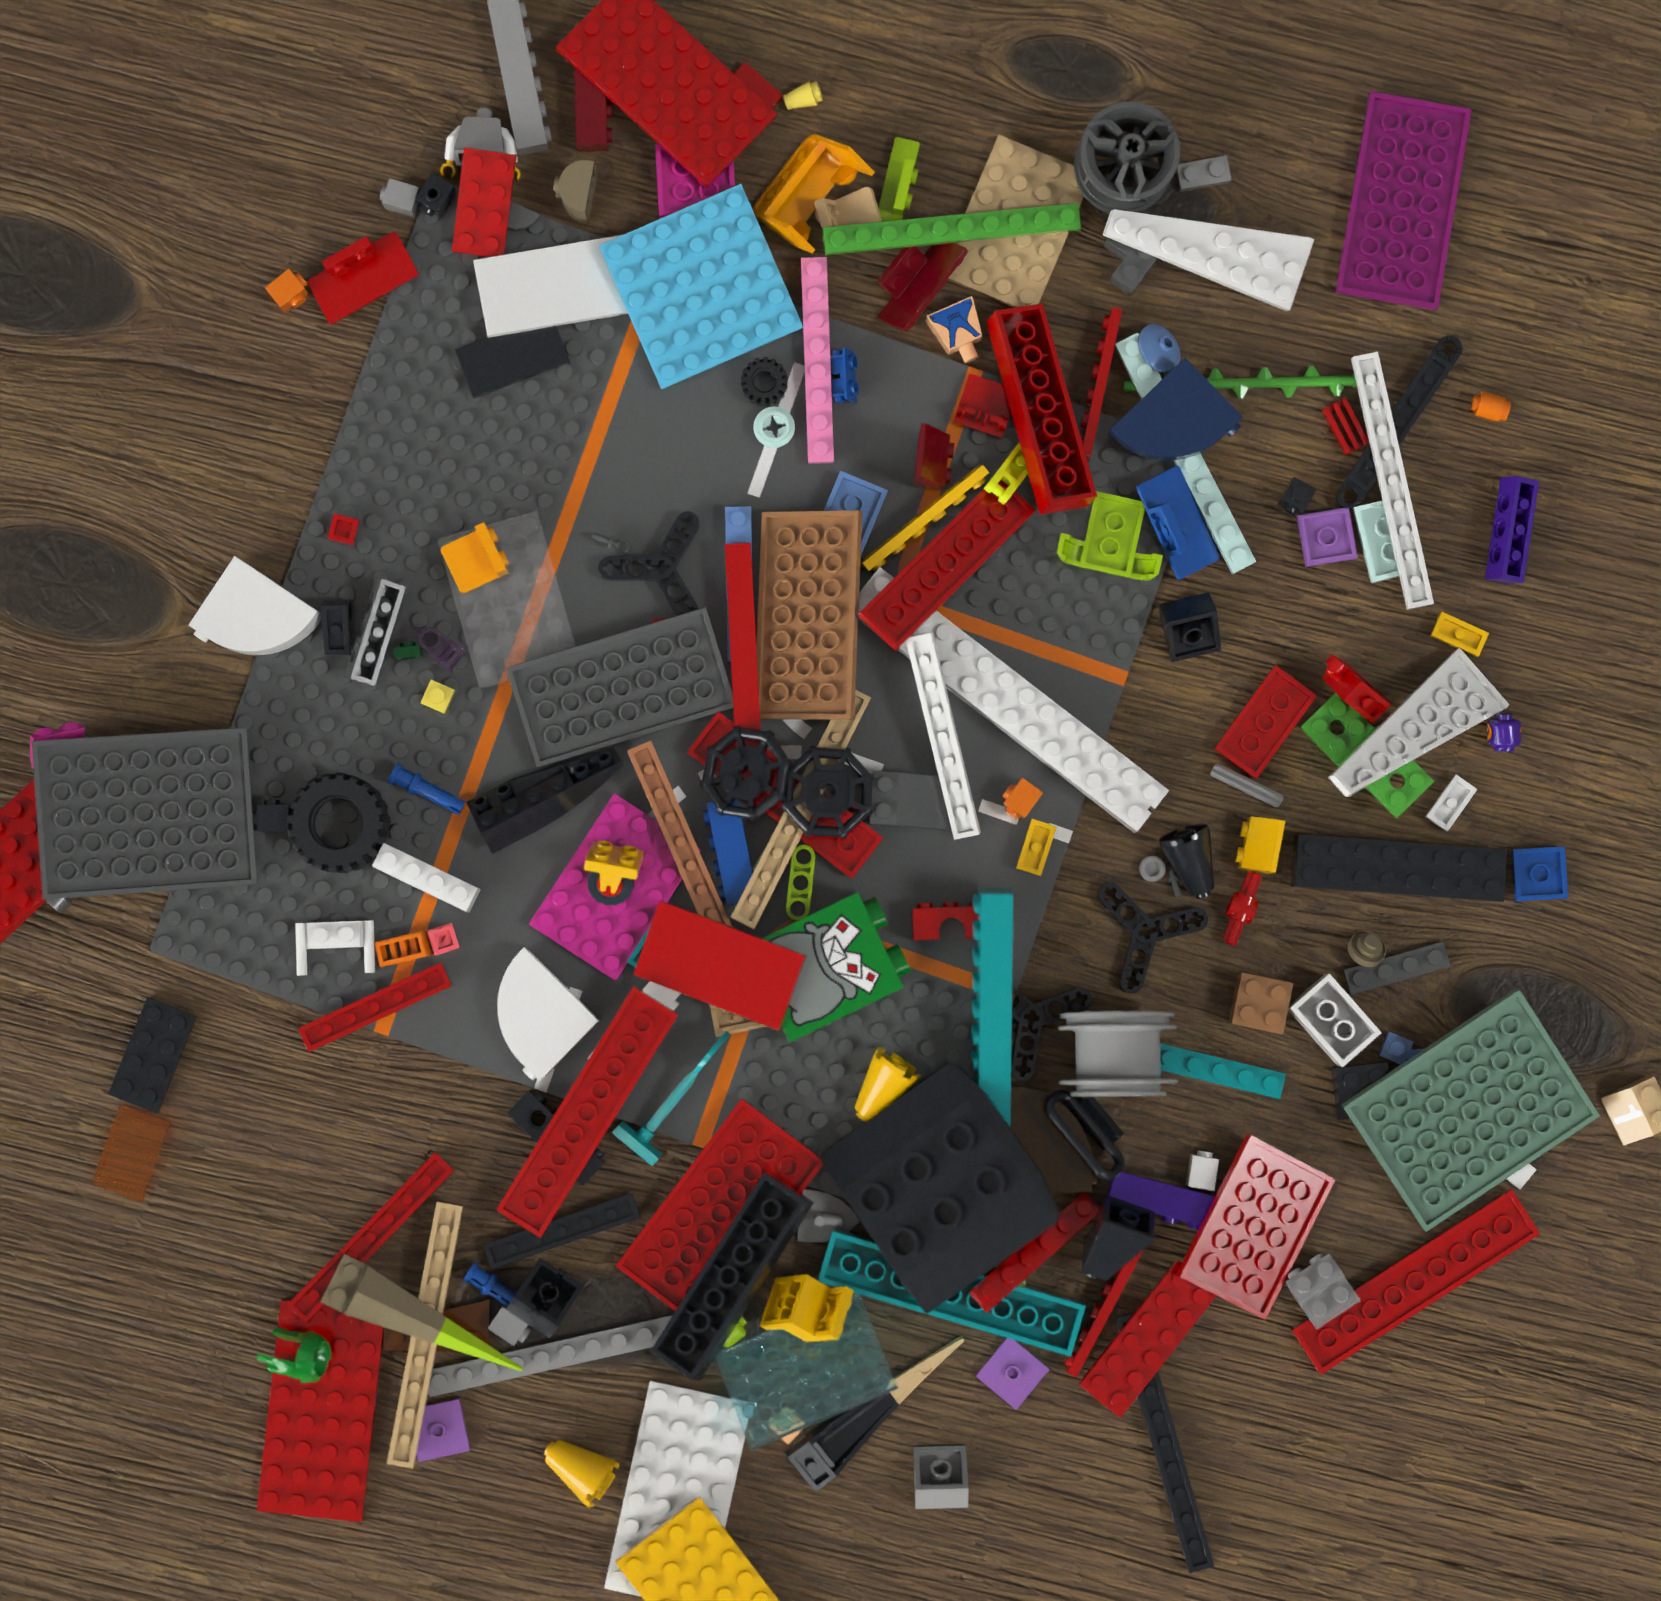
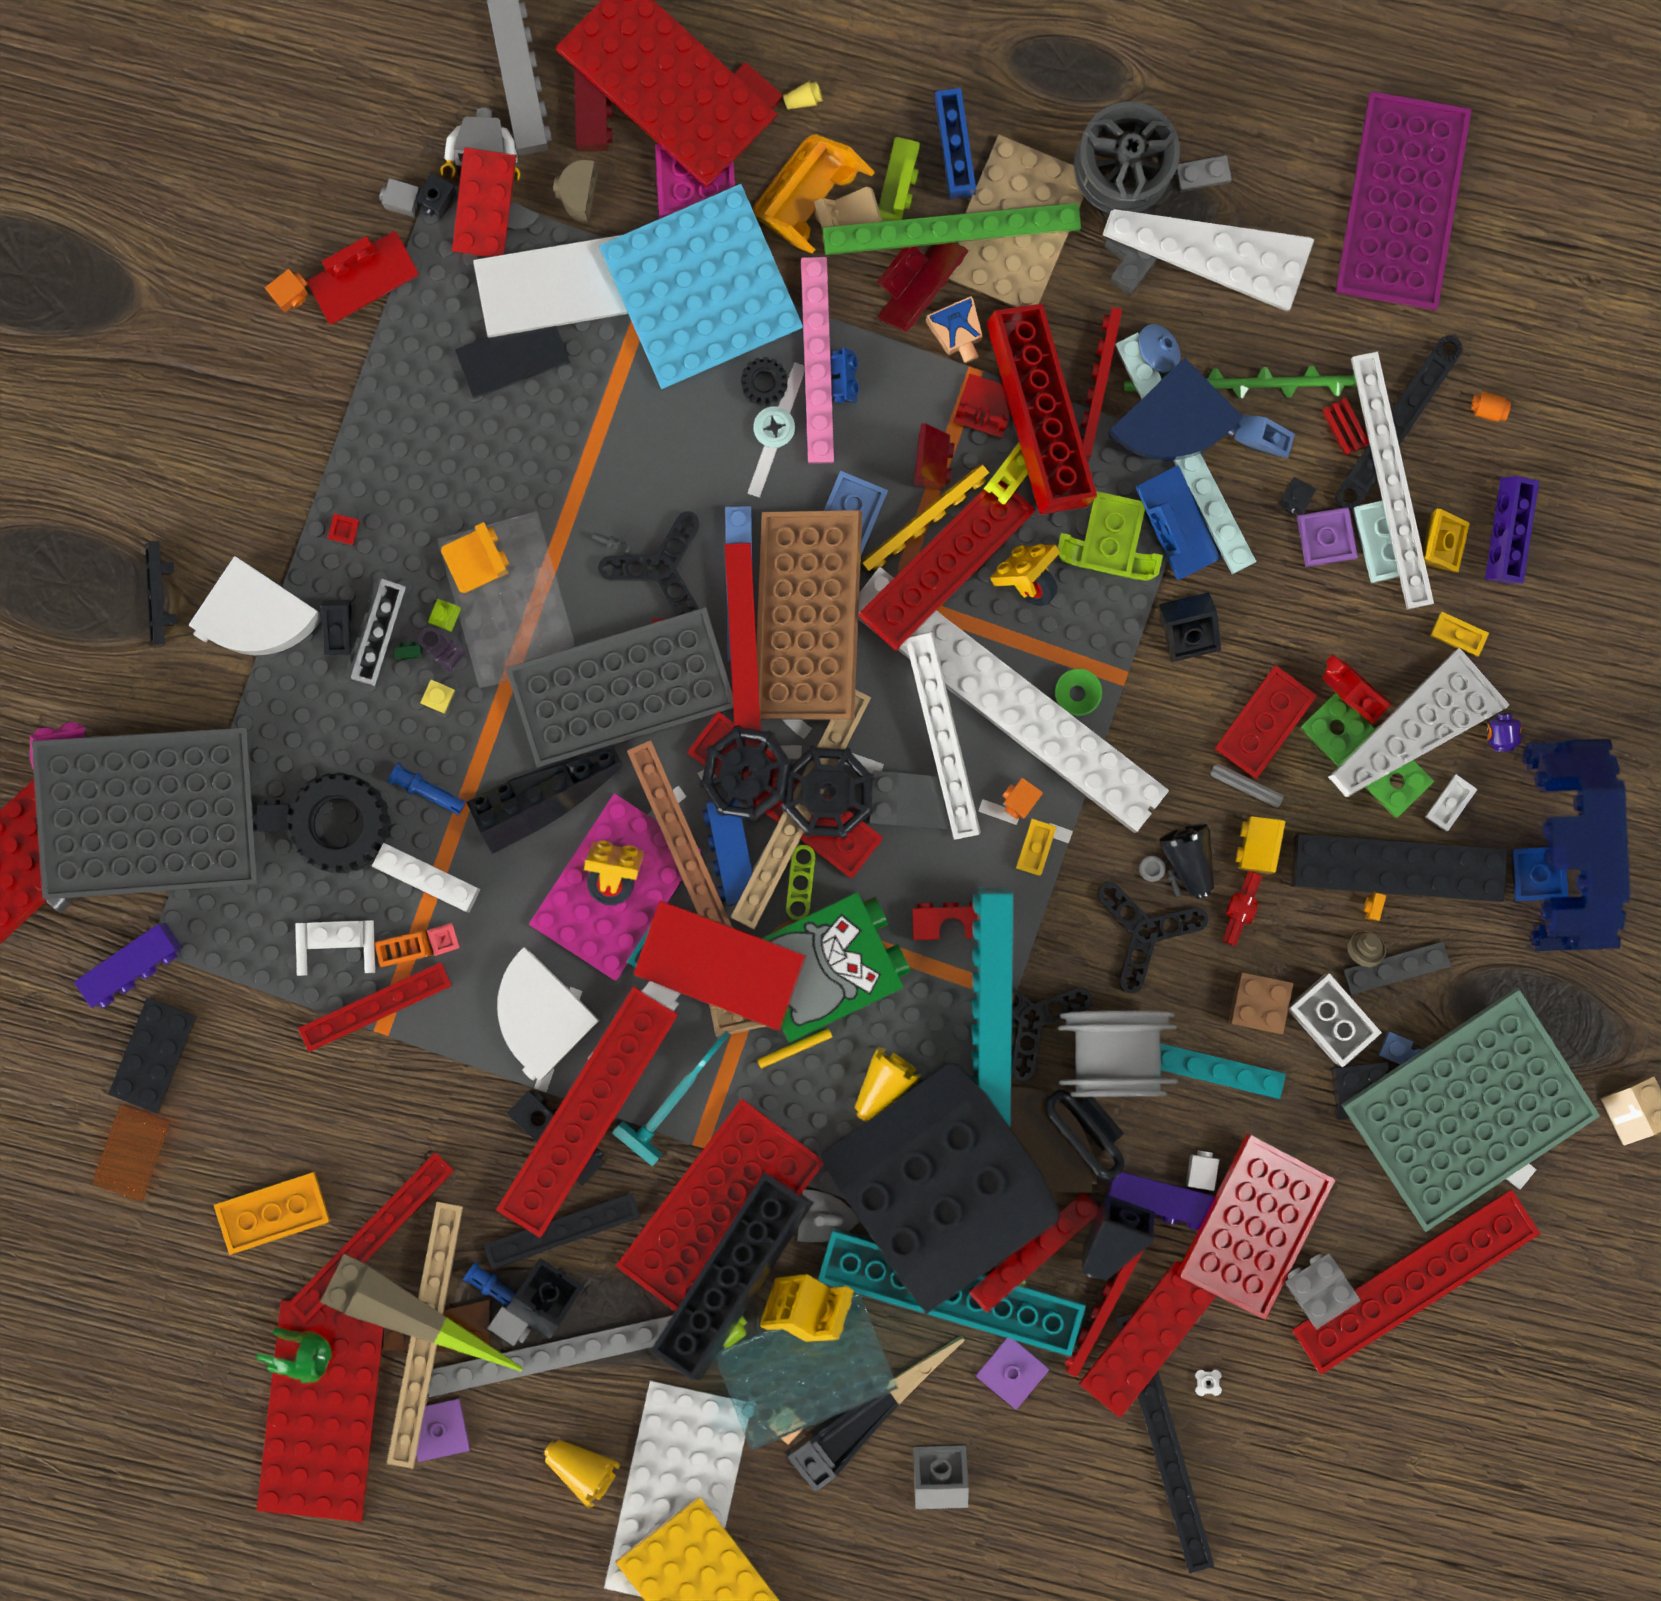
(129, 965): none -> dark purple brick
(154, 570): none -> black hinge
(272, 1213): none -> light orange plate
(444, 615): none -> lime plate
(794, 1048): none -> yellow bar
(955, 143): none -> blue brick
(1029, 573): none -> yellow plate
(1090, 685): none -> bright green piece
(1213, 1388): none -> white plate
(1264, 435): none -> medium blue slope
(1374, 906): none -> light orange plate
(1444, 540): none -> yellow slope
(1587, 842): none -> clear blue brick

